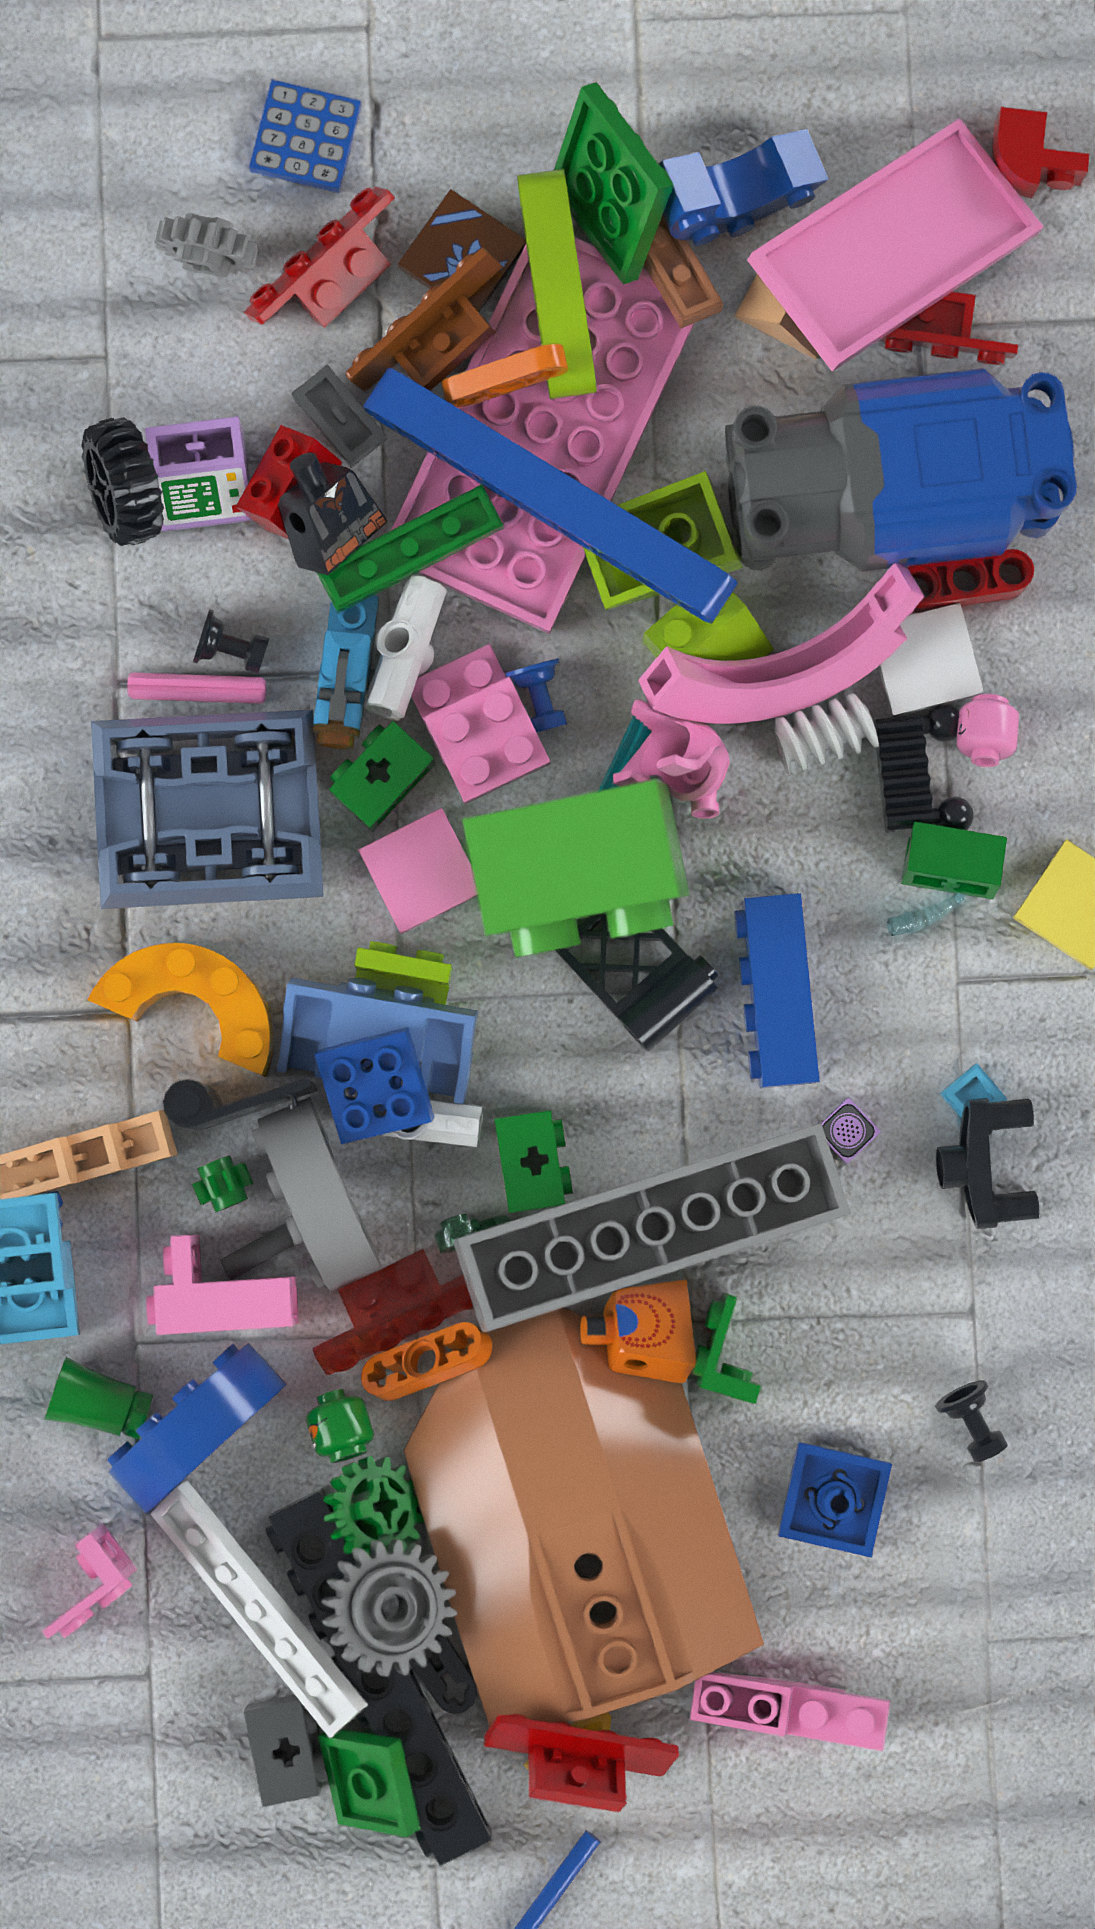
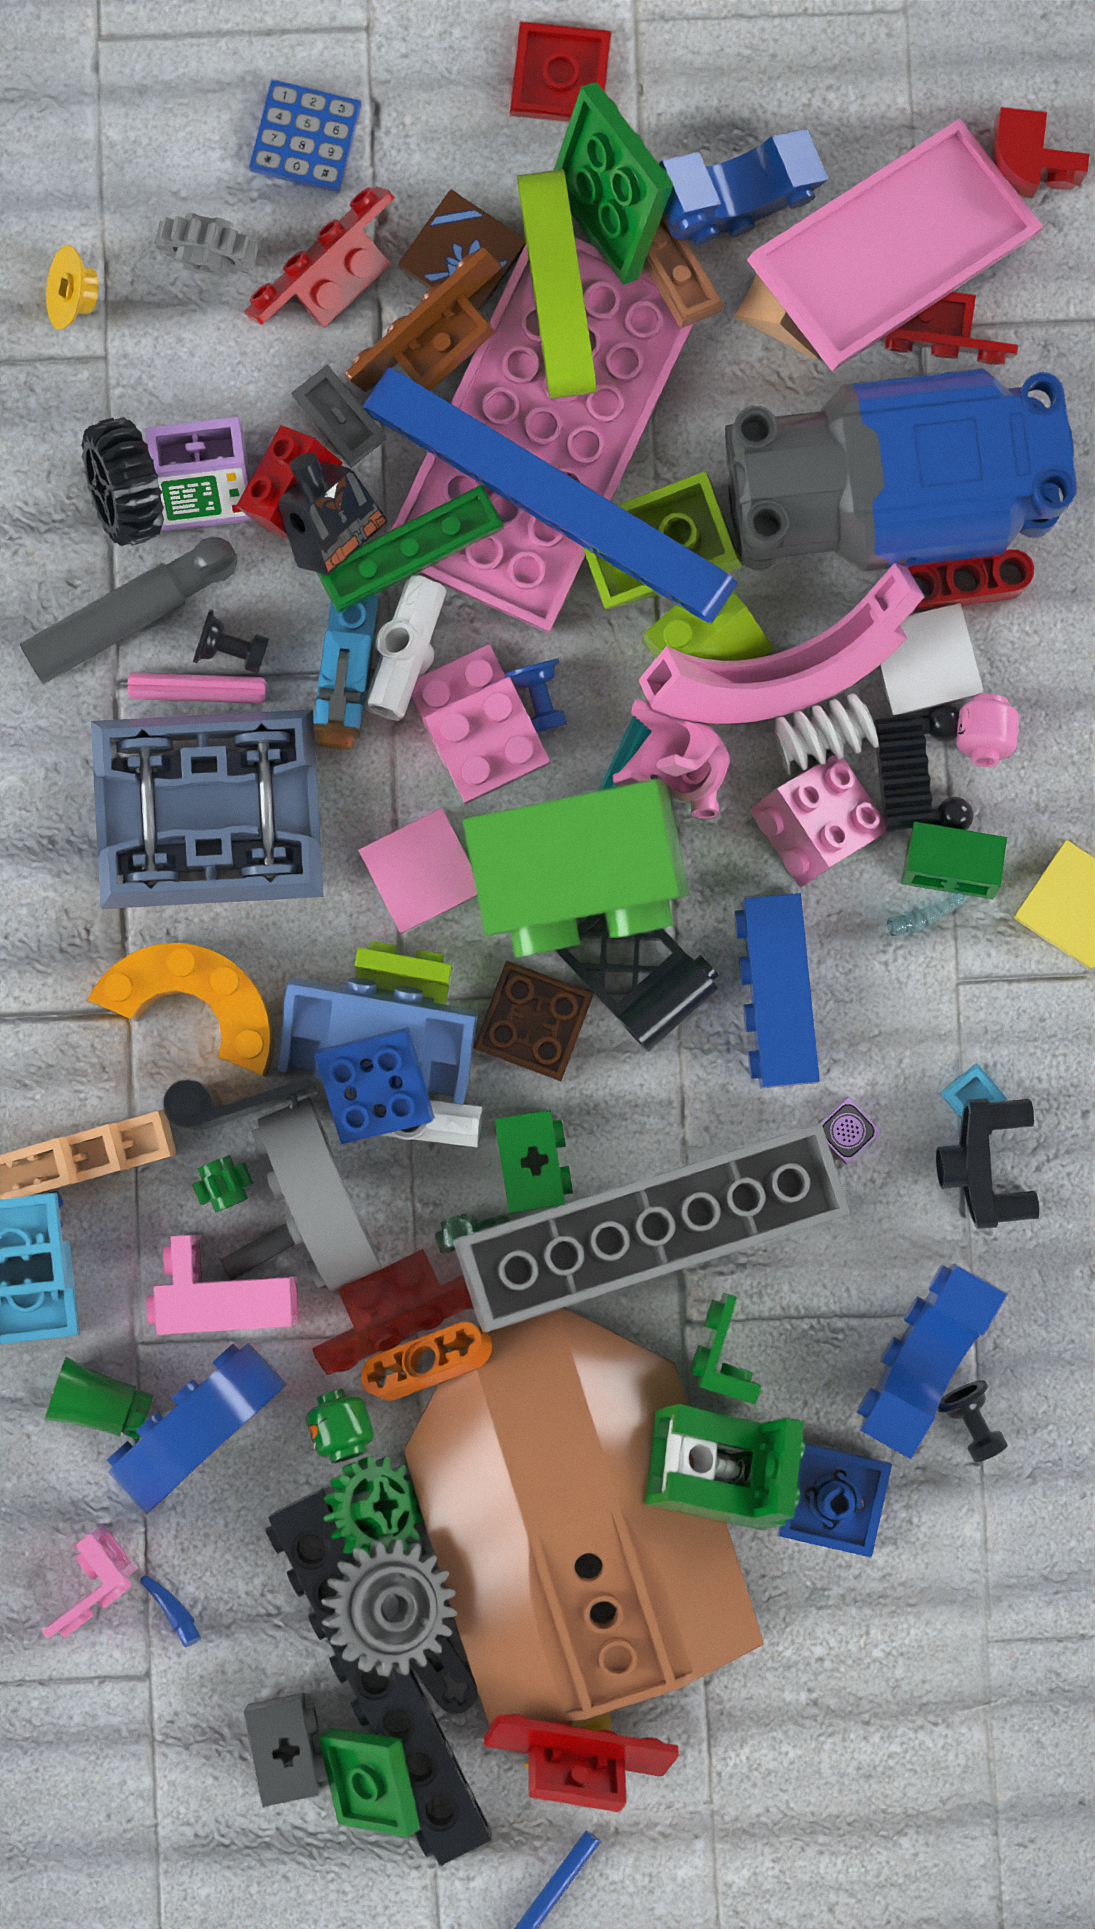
(70, 288): none -> yellow piece
(128, 608): none -> dark grey piece
(177, 1614): none -> blue helmet
(259, 1609): white plate -> none
(406, 768): green brick -> none
(505, 375): orange beam -> none
(533, 1021): none -> reddish brown tile
(554, 66): none -> red tile
(646, 1331): orange torso -> none
(759, 1474): none -> green brick
(790, 1709): bright pink slope -> none
(819, 819): none -> bright pink bracket
(927, 1357): none -> blue brick

